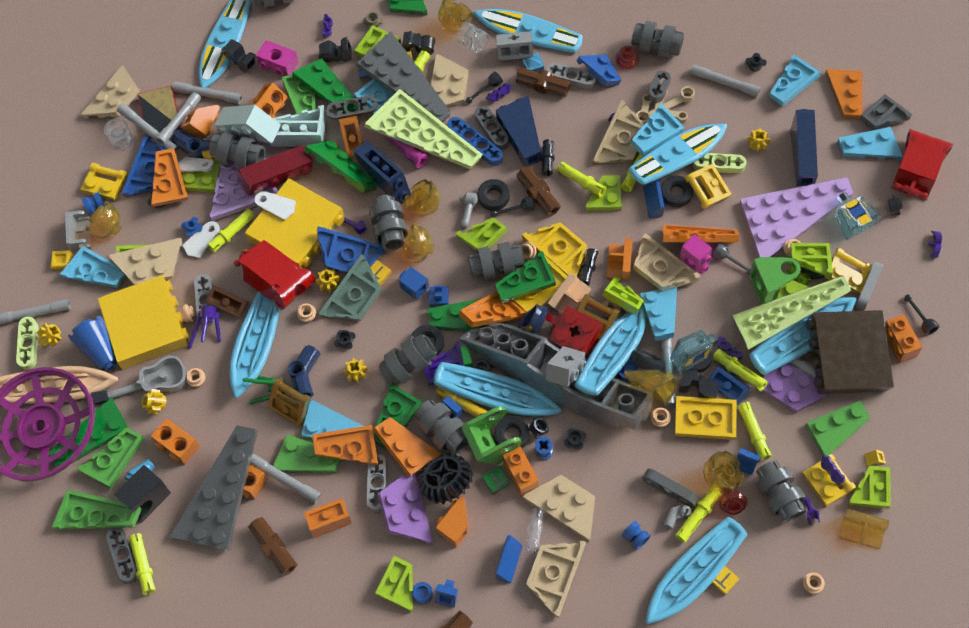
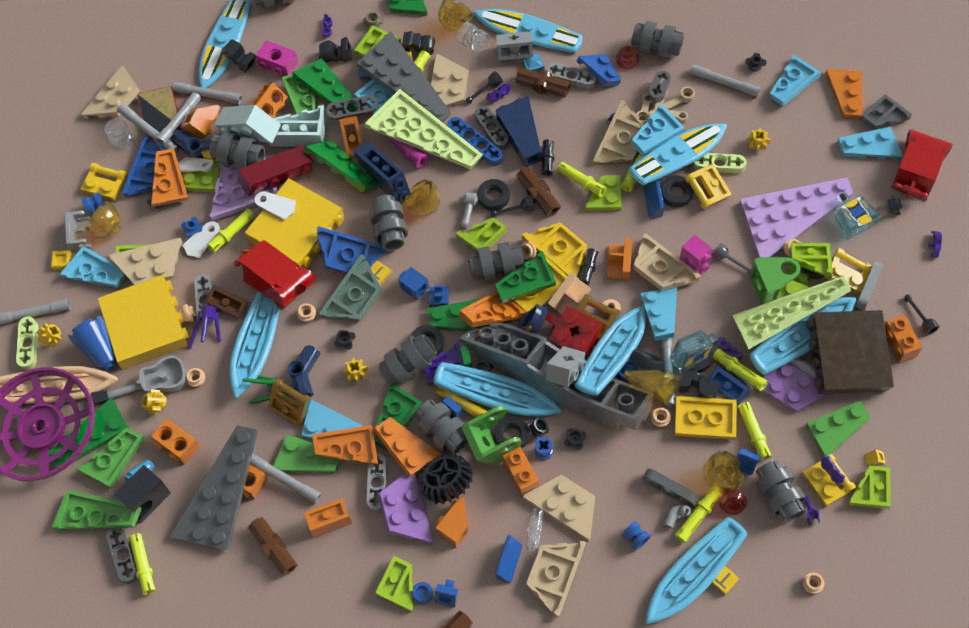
(327, 275): yellow gear -> none
(359, 227): dark purple hand -> none
(418, 245): clear yellow cylinder -> none
(495, 480): green tile -> none
(622, 296): lime wing -> none
(680, 233): orange wing -> none
(804, 147): dark blue slope -> none
(863, 529): clear yellow panel -> none

